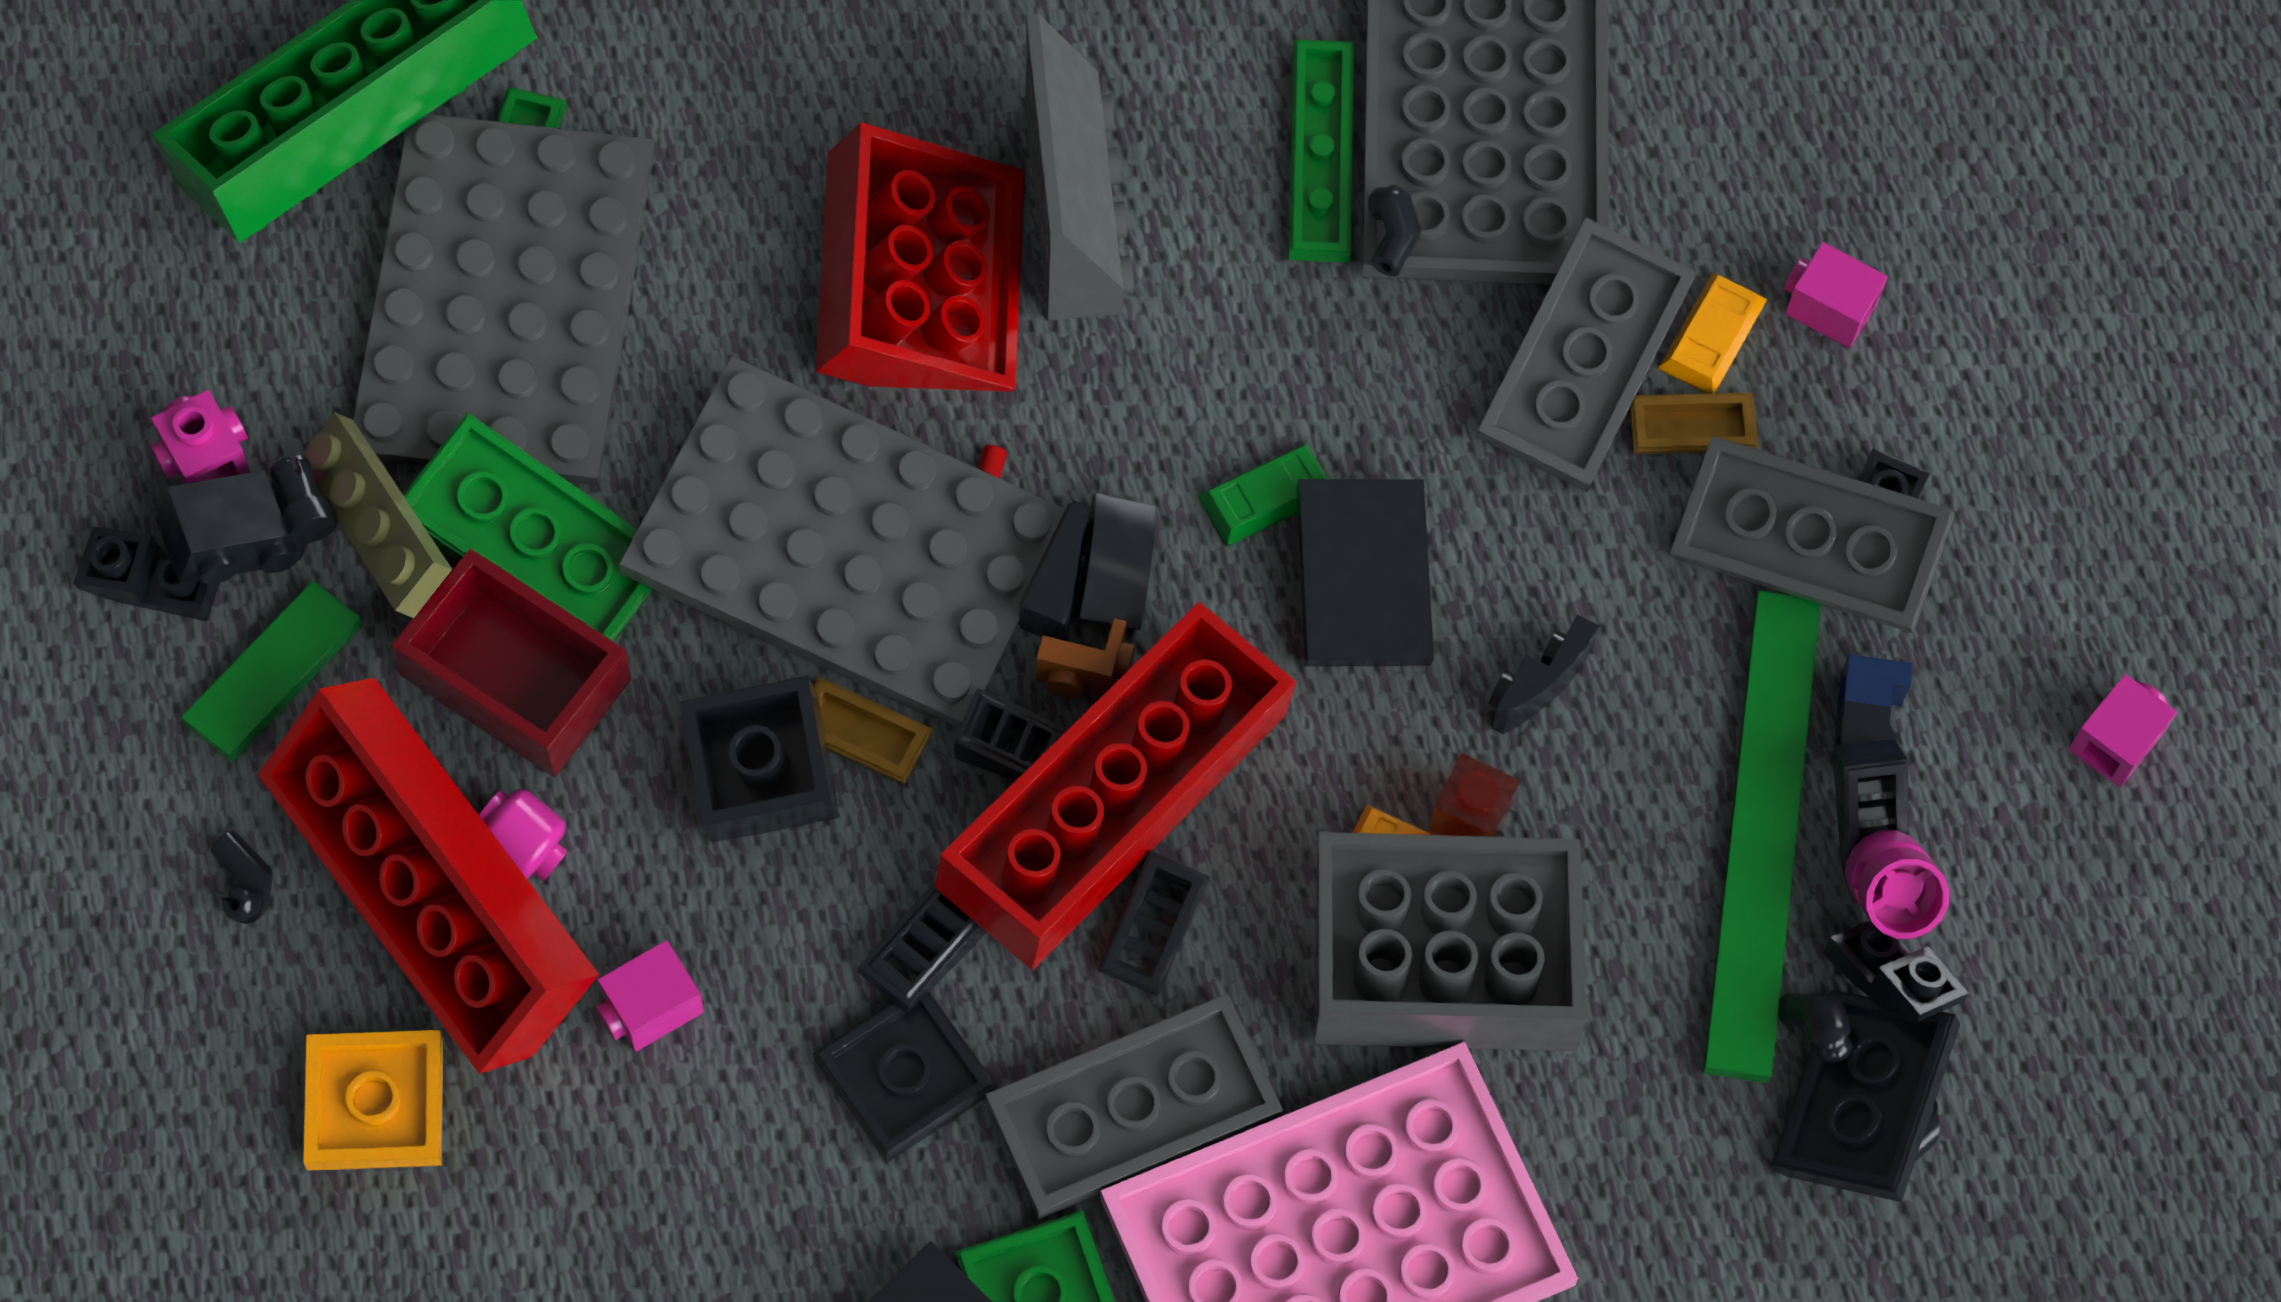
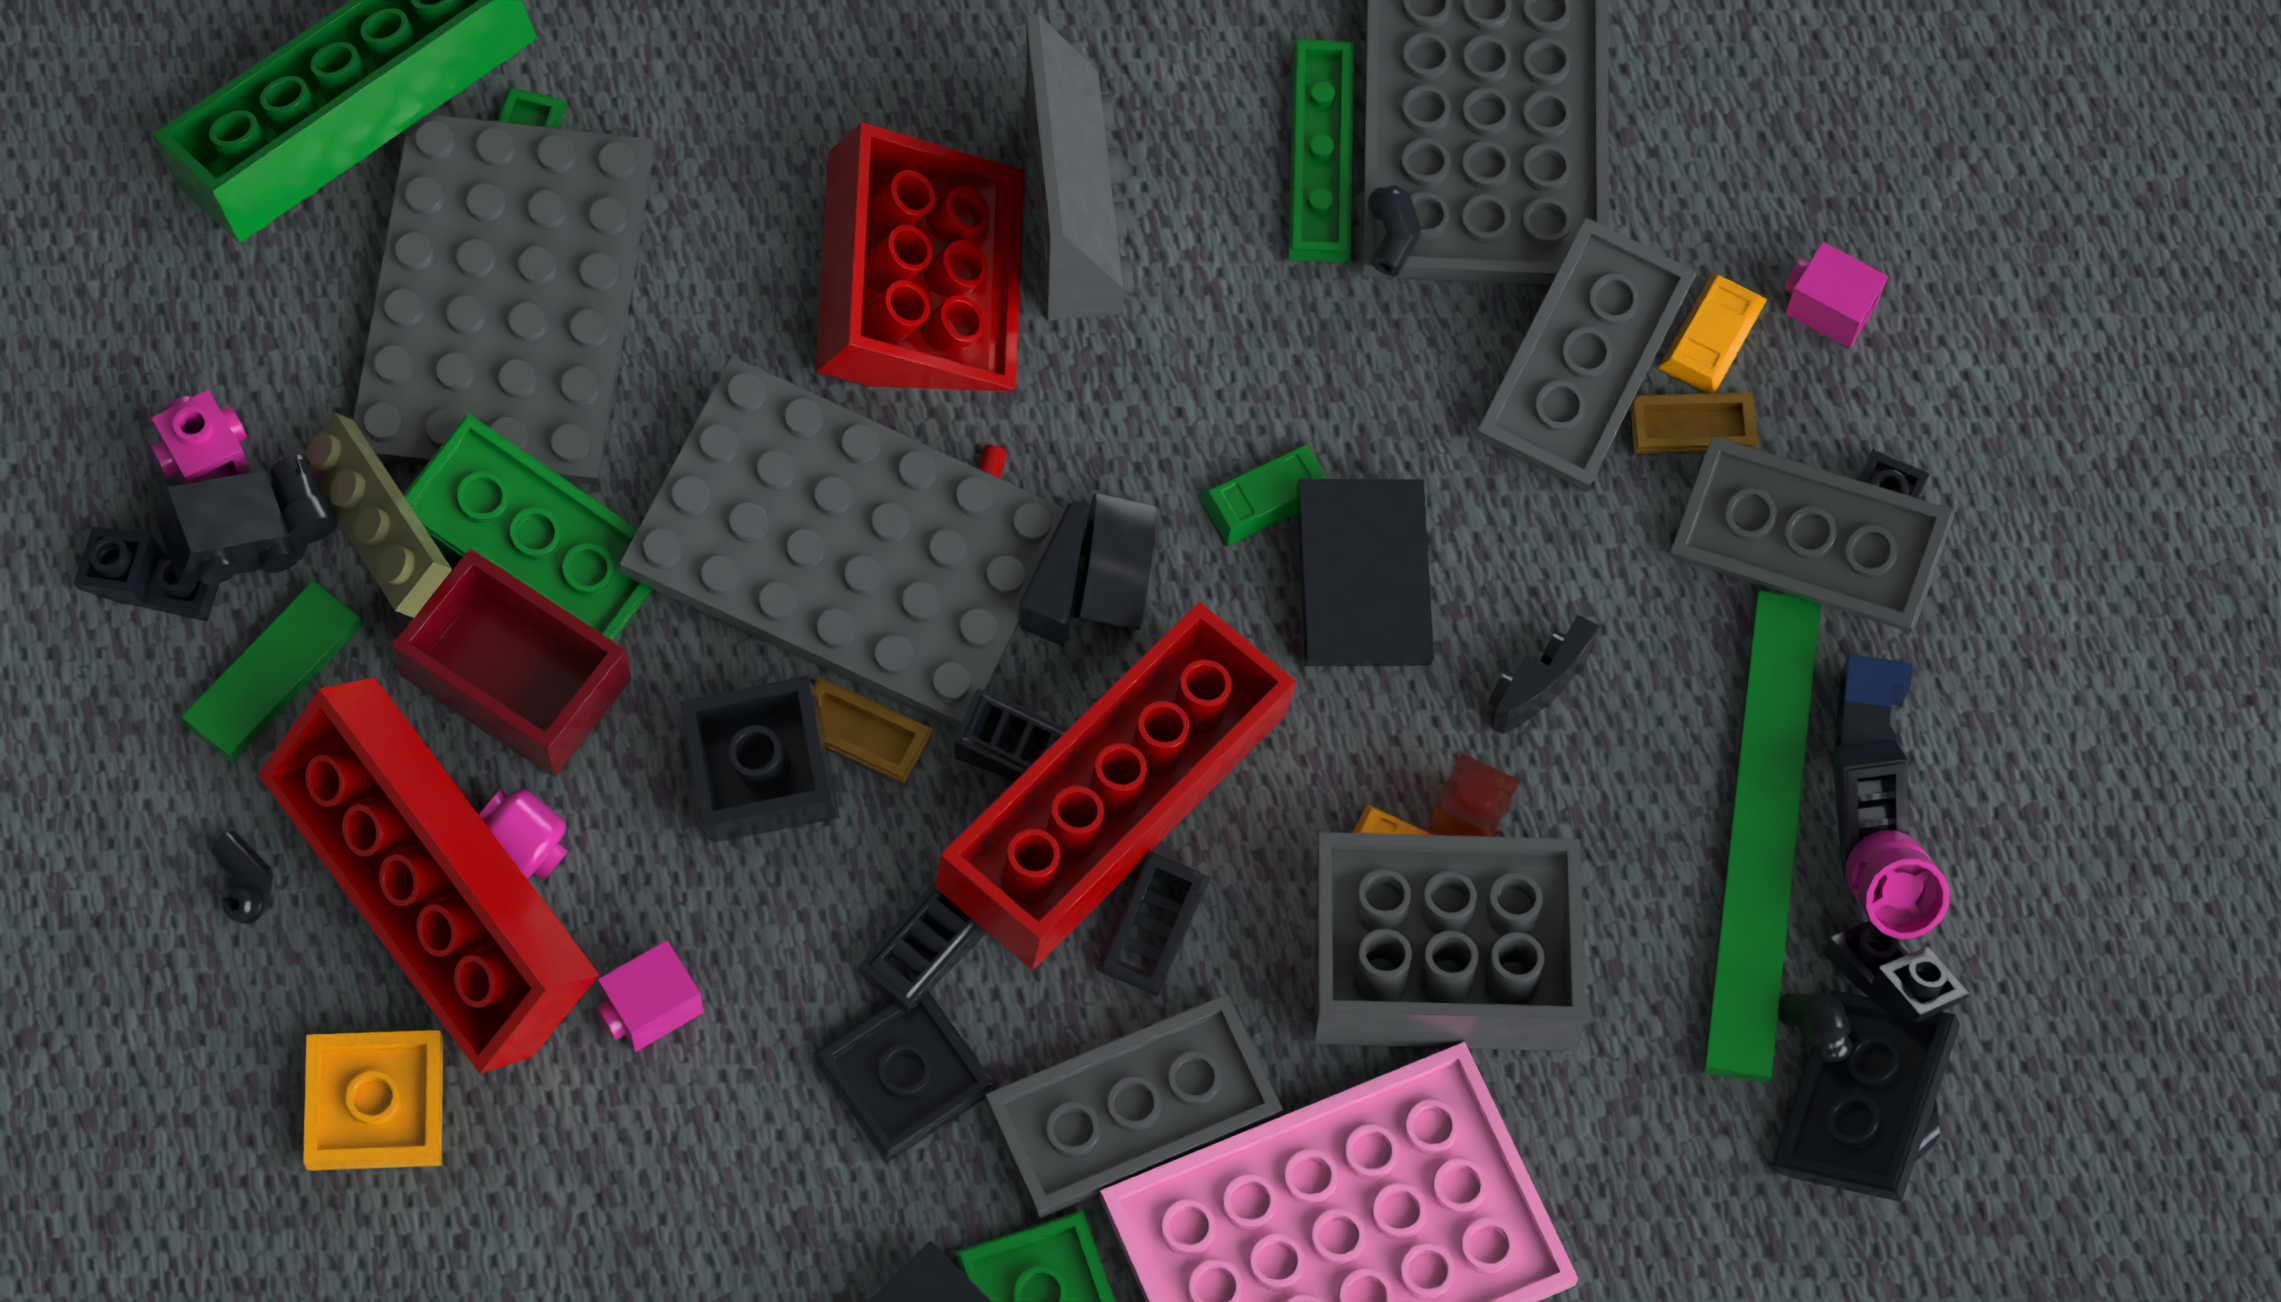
(1077, 668): dark orange bracket -> none
(2123, 729): dark pink brick -> none

